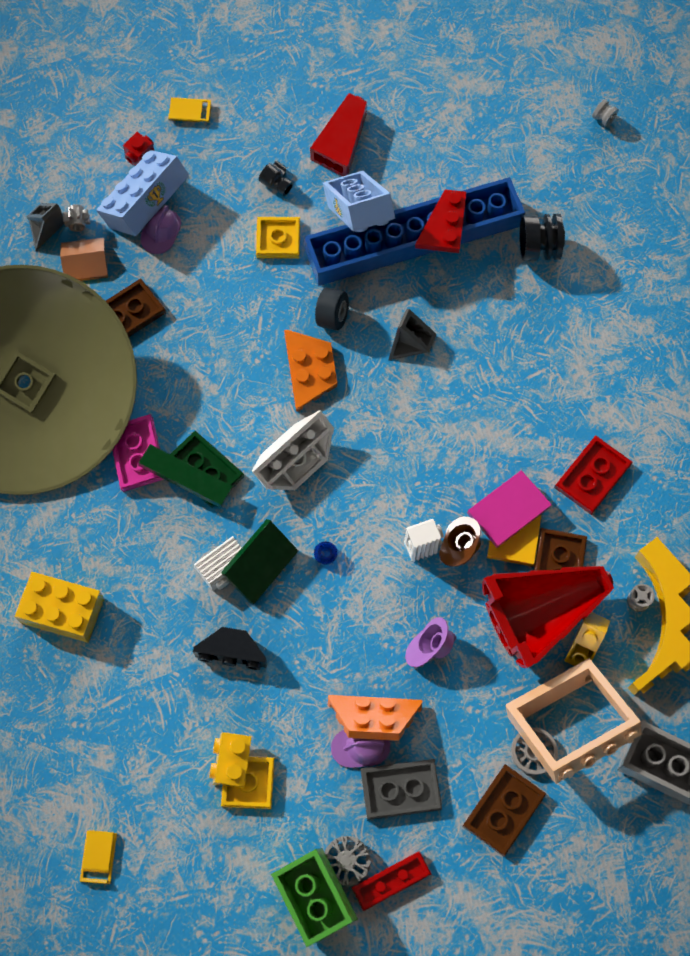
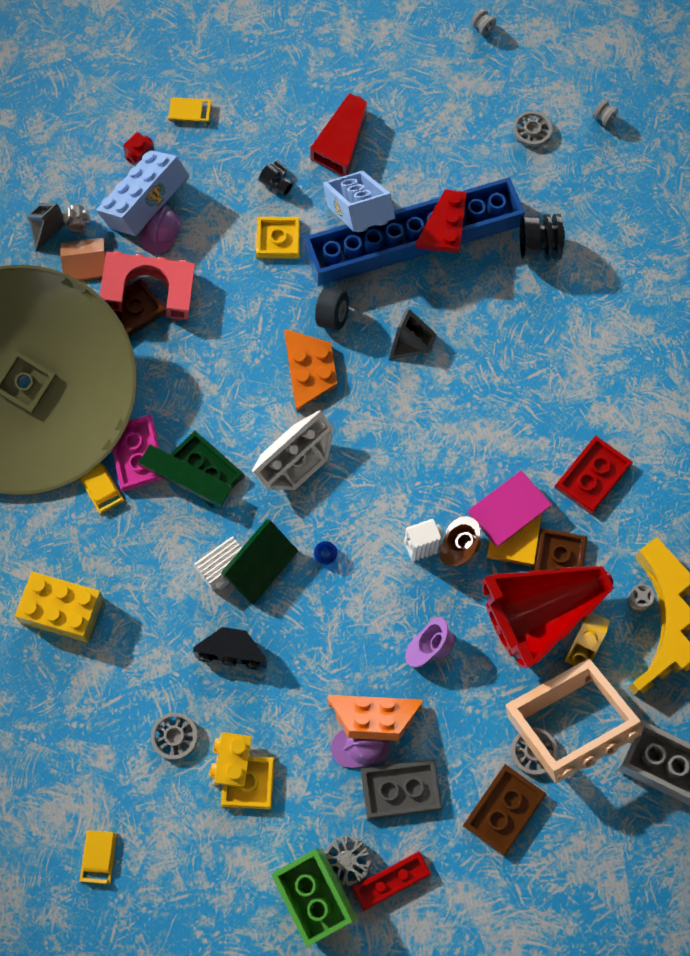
(101, 488): none -> yellow piece
(123, 268): none -> coral arch
(174, 736): none -> light grey wheel
(483, 22): none -> light grey wheel
(532, 129): none -> light grey wheel

